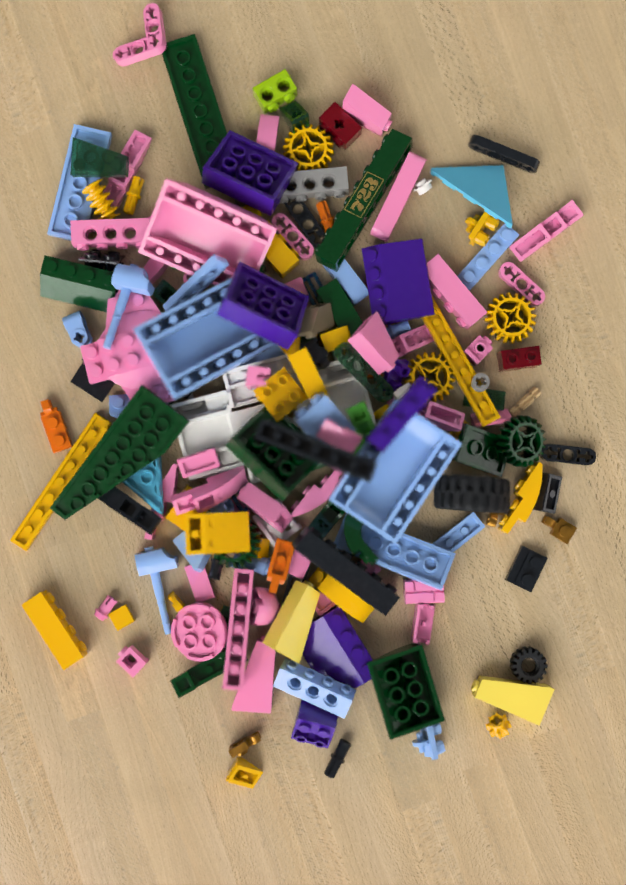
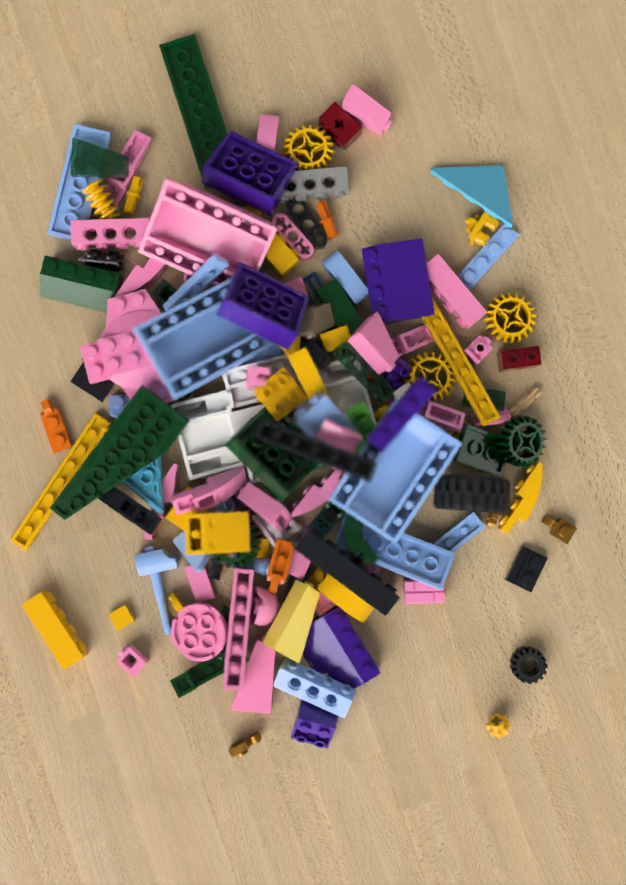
(77, 327): light blue piece -> none
(105, 608): bright pink pin -> none
(128, 280): light blue piece -> none
(150, 48): bright pink beam -> none
(198, 462): bright pink tile -> none
(243, 773): yellow slope -> none
(271, 87): lime brick -> none
(294, 115): clear green slope -> none
(337, 758): black axle -> none
(363, 200): dark green brick -> none
(398, 196): bright pink beam -> none
(398, 329): light blue axle -> none
(405, 690): dark green slope -> none
(422, 623): bright pink hinge -> none
(423, 186): white plate -> none
(427, 743): light blue hips -> none
(480, 376): light grey bush -> none
(504, 154): black beam -> none
(514, 696): light yellow slope -> none
(515, 270): bright pink beam -> none
(546, 231): bright pink slope -> none
(548, 493): black slope -> none
(580, 461): black beam -> none

